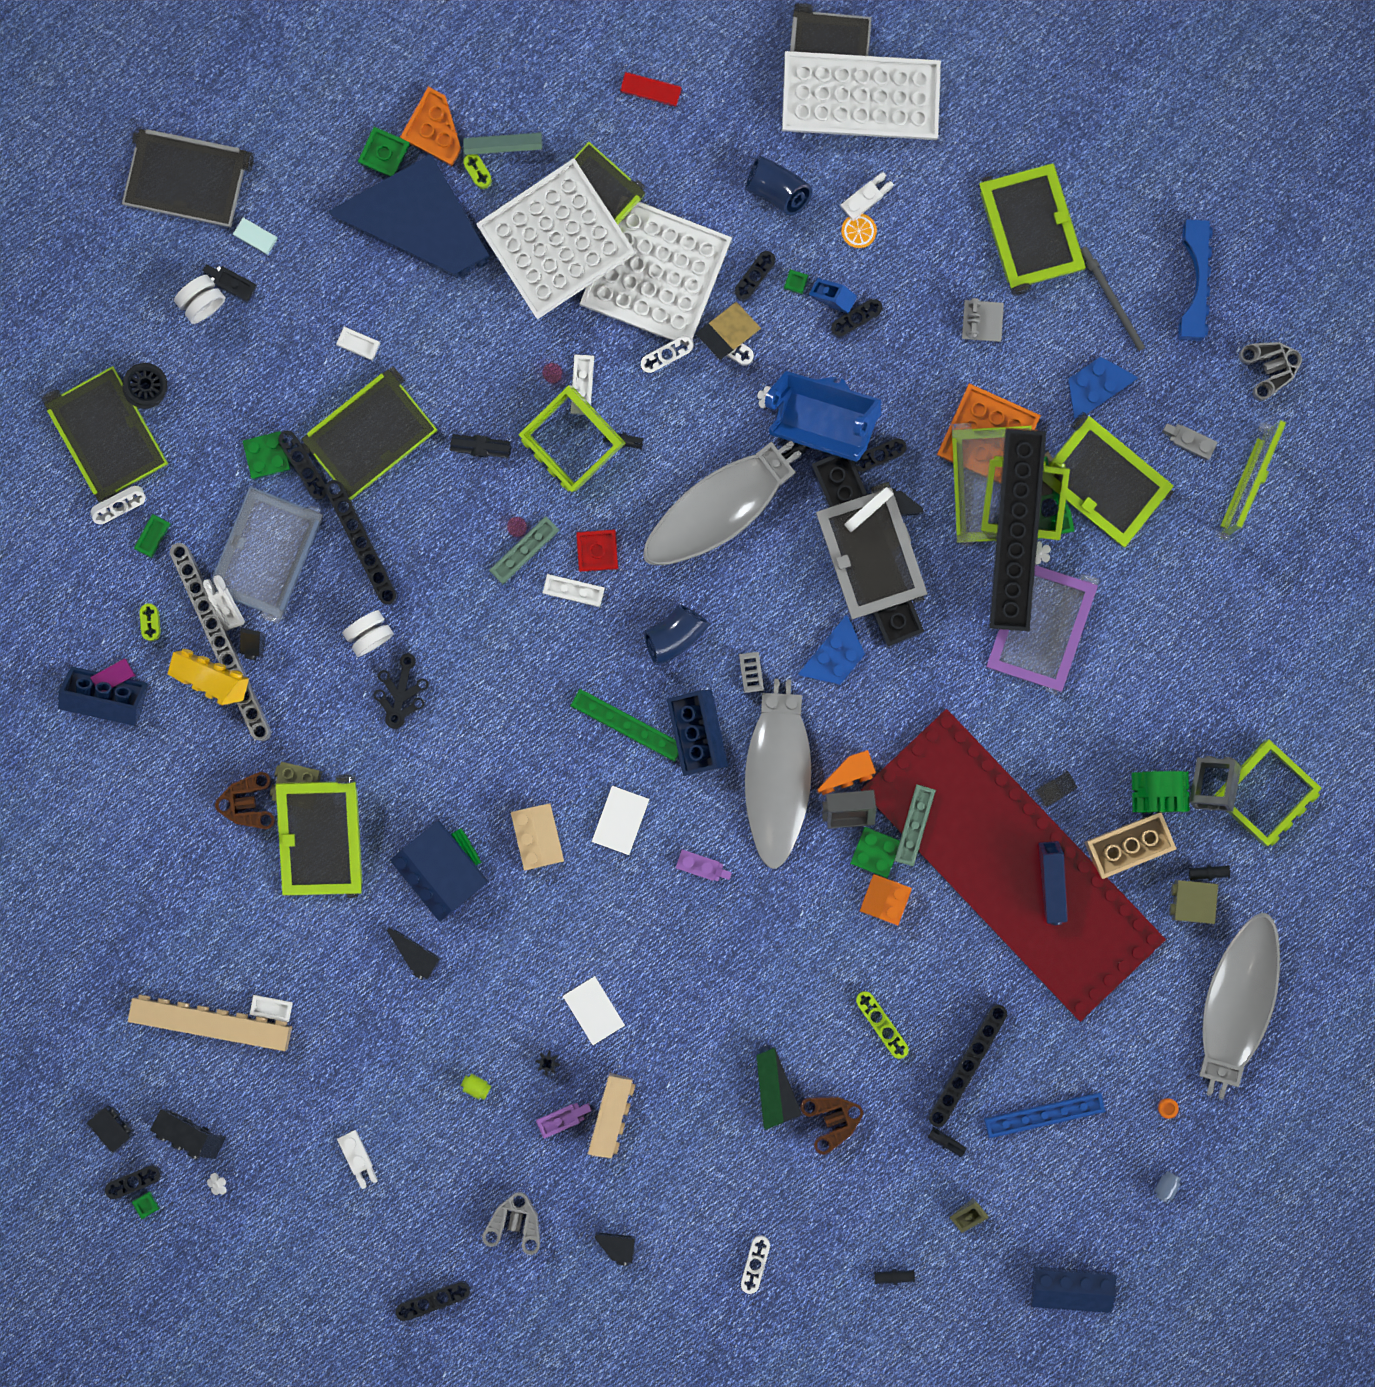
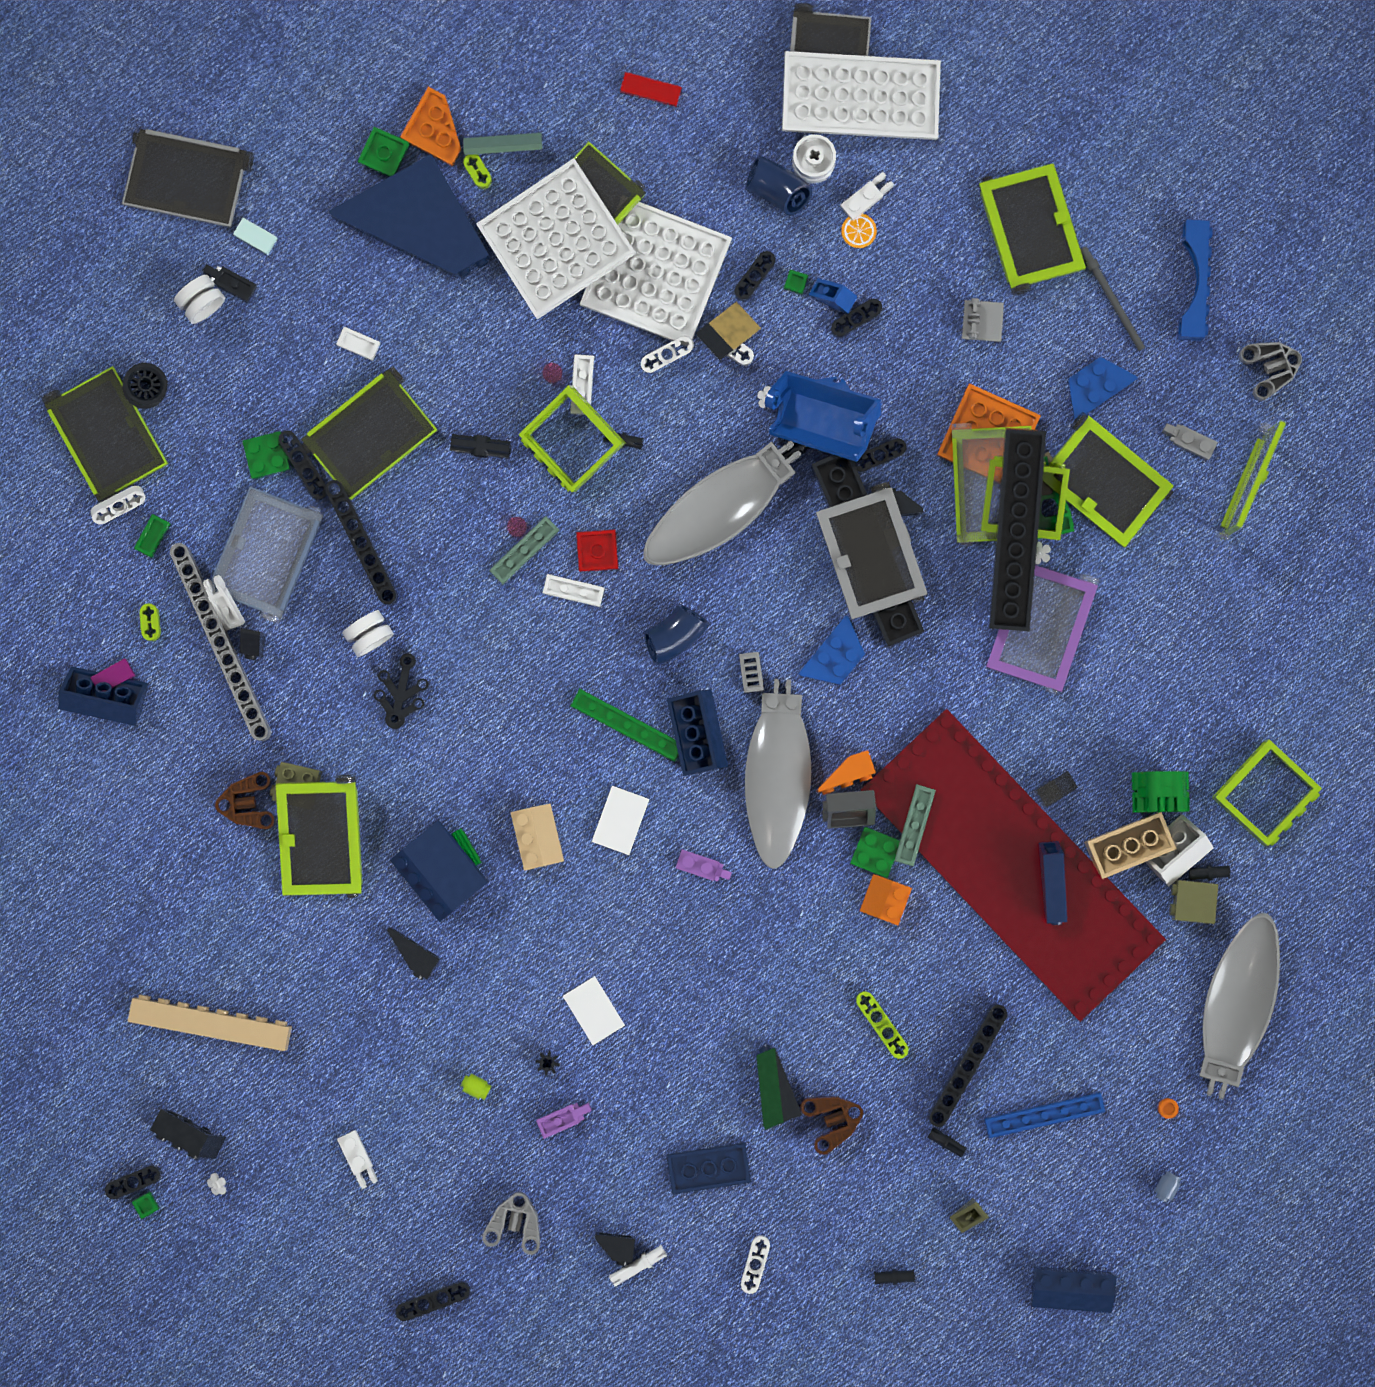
(111, 1128): black brick -> none
(209, 677): yellow wedge -> none
(271, 1008): white tile -> none
(610, 1116): tan slope -> none
(638, 1265): none -> white pin
(708, 1168): none -> dark blue tile
(810, 169): none -> white wheel
(868, 509): white beam -> none
(1190, 848): none -> white slope
(1215, 802): dark grey window -> none

